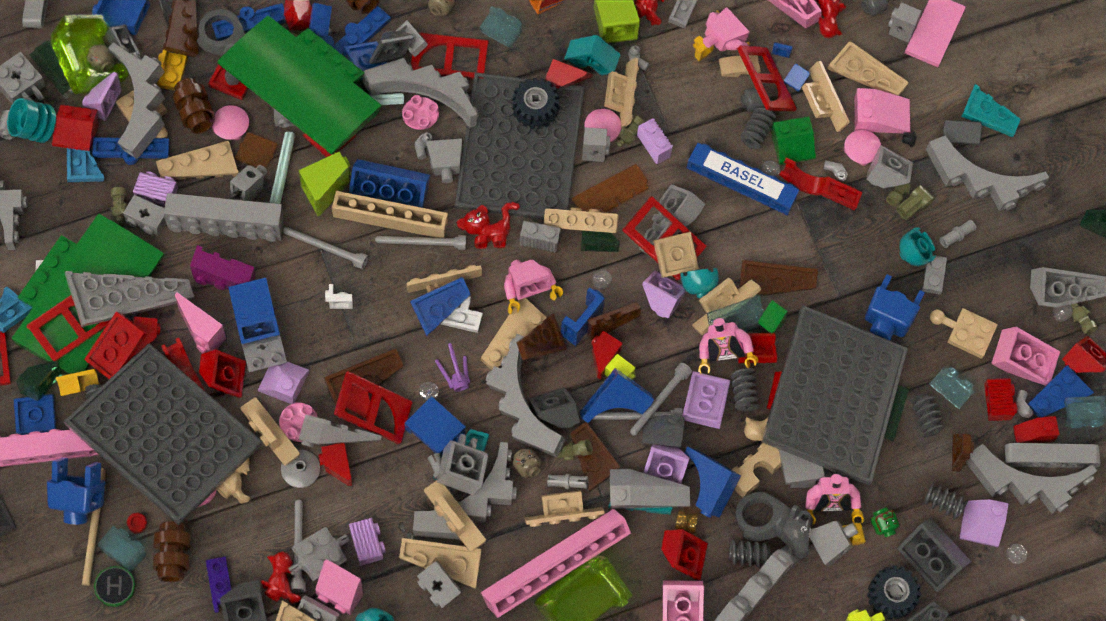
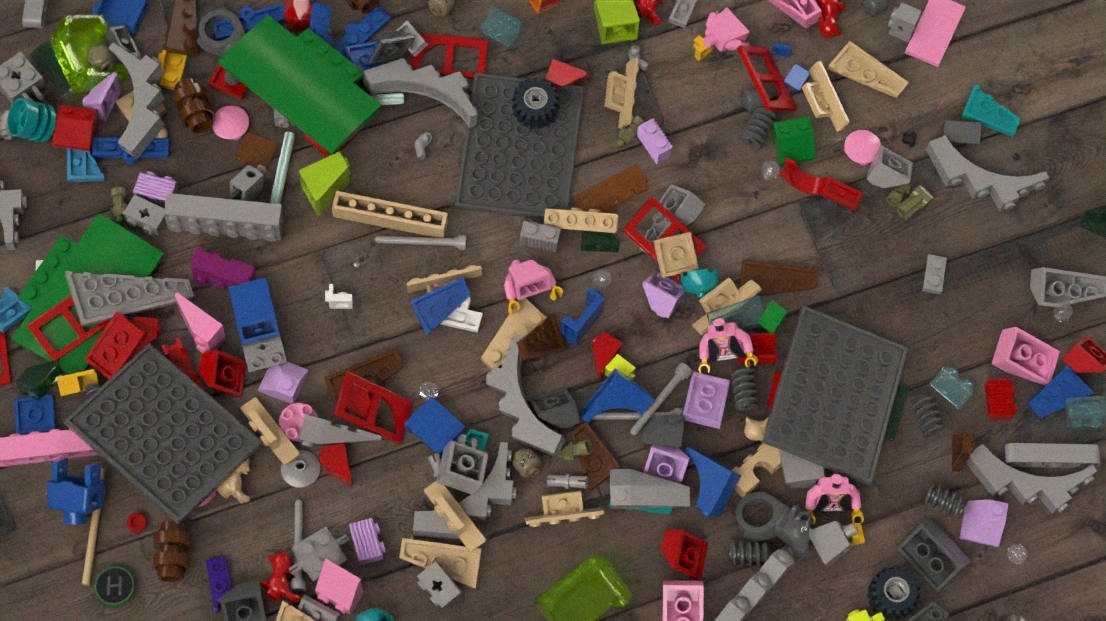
(122, 549): clear light blue brick -> none
(206, 161): tan wing -> none
(360, 260): light grey piece -> none
(389, 183): blue slope -> none
(420, 112): bright pink dish -> none
(445, 158): light grey torso -> none
(458, 381): medium lavender plant -> none
(478, 223): red animal -> none
(555, 563): bright pink brick -> none
(592, 52): teal brick -> none
(595, 144): light grey brick -> none
(605, 120): bright pink dish -> none
(612, 320): reddish brown wing -> none
(682, 519): clear yellow wheel -> none
(734, 66): tan slope -> none
(743, 178): blue brick -> none
(837, 168): light grey arm -> none
(881, 112): bright pink slope -> none
(885, 522): green head -> none
(891, 311): blue piece -> none
(916, 248): teal cylinder -> none
(957, 233): light grey pin -> none
(969, 332): tan plate -> none
(1022, 407): light grey arm -> none
(1037, 430): red slope -> none
(1080, 314): olive piece -> none

